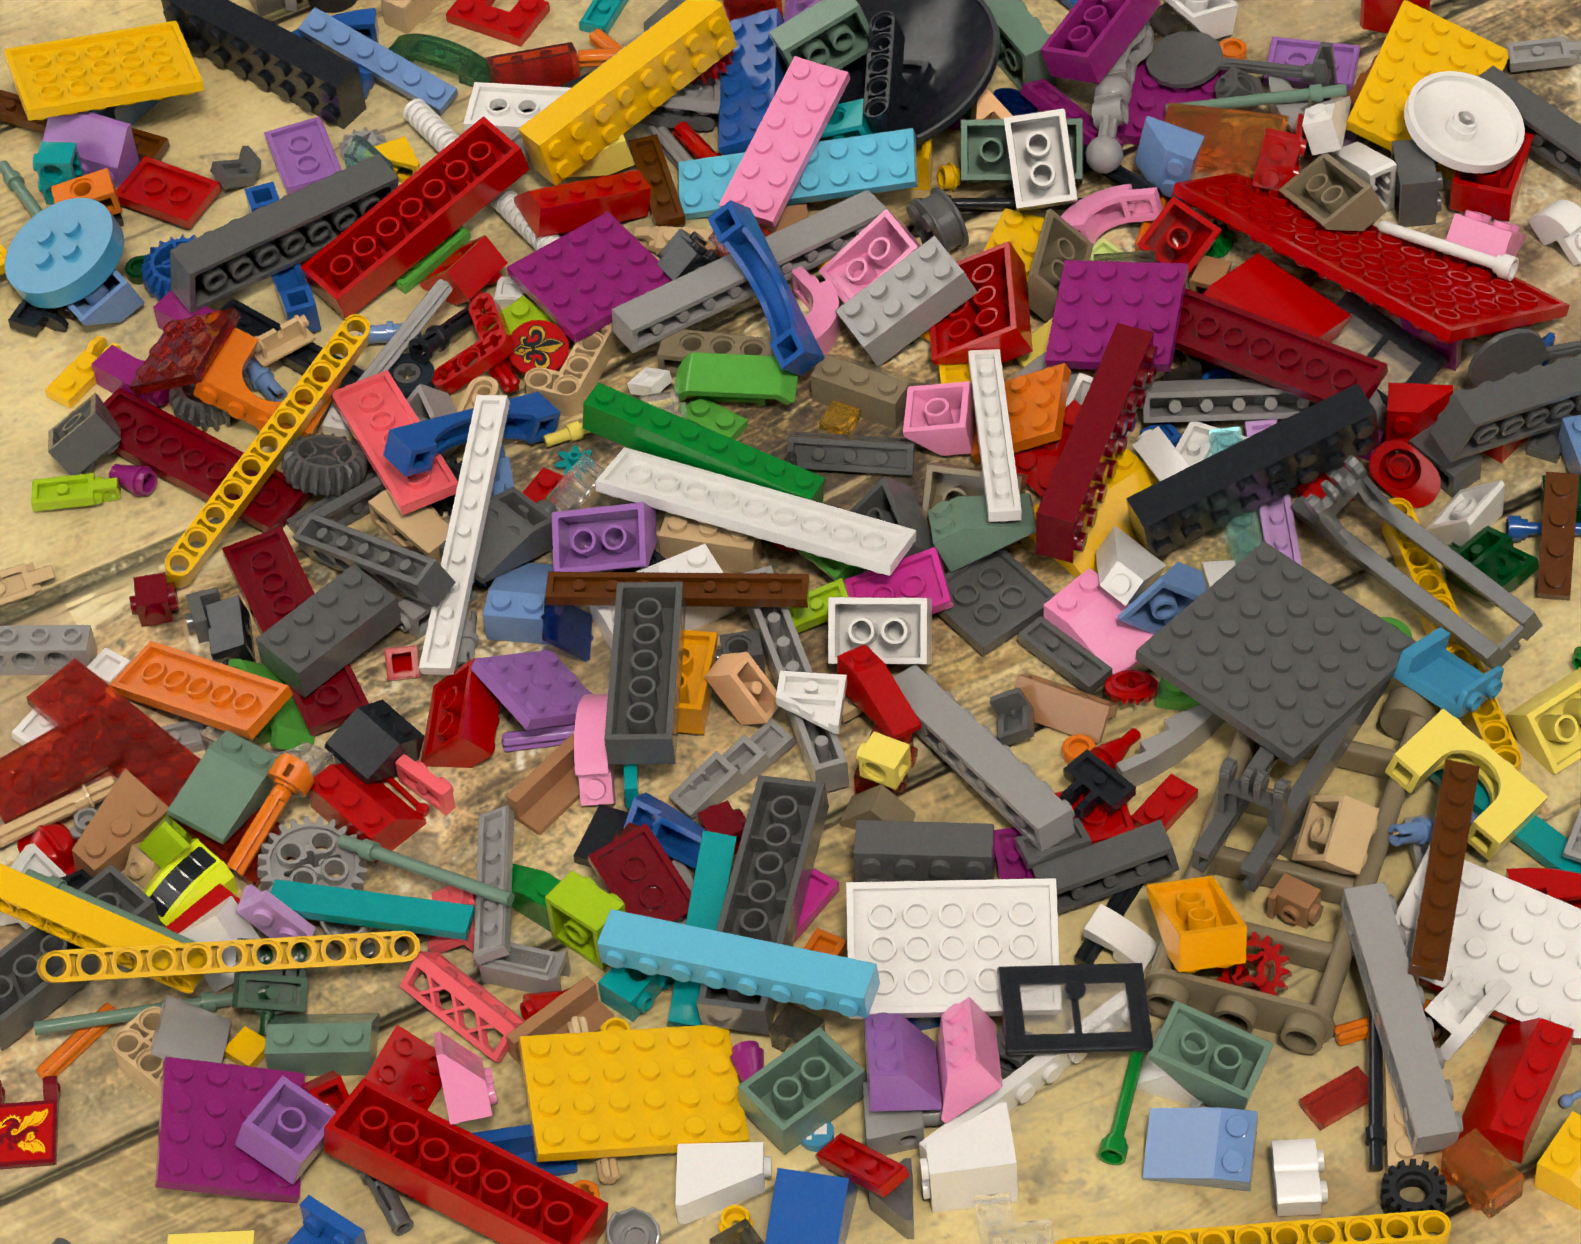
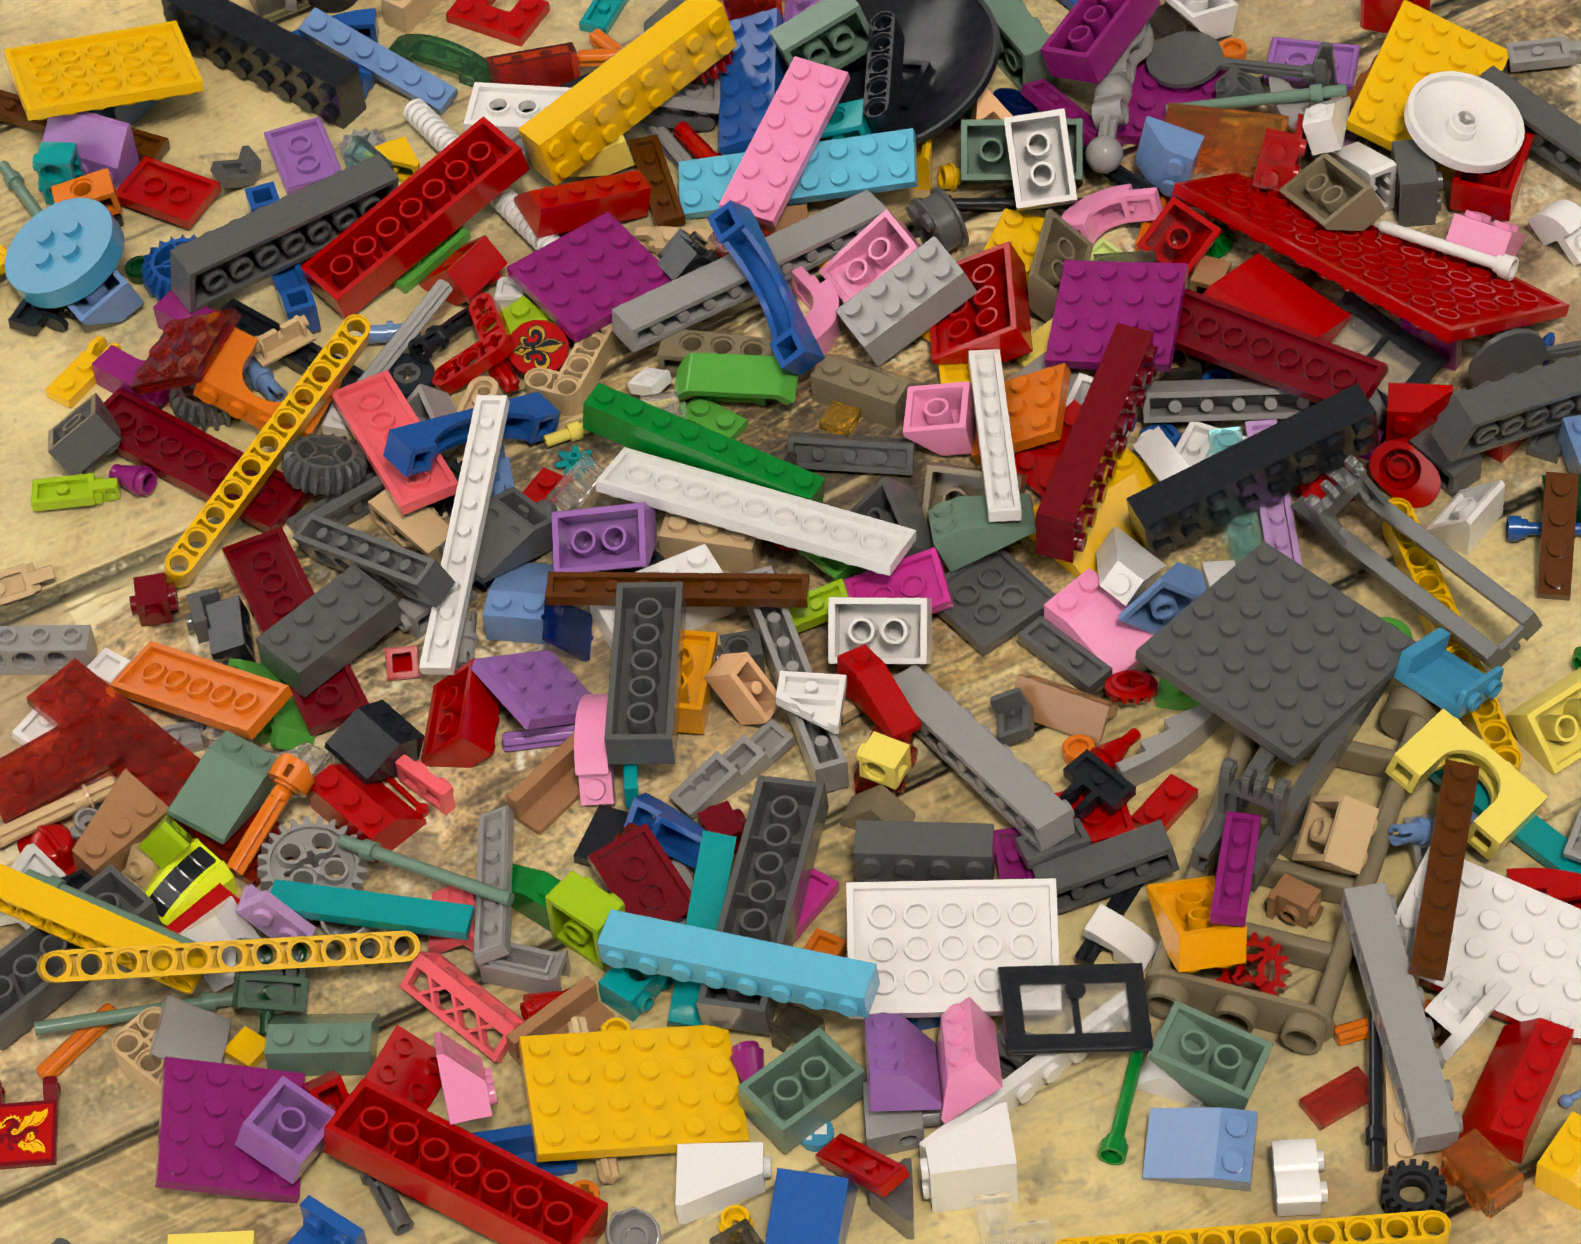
(1235, 869): none -> magenta plate
(1496, 557): dark green plate -> none

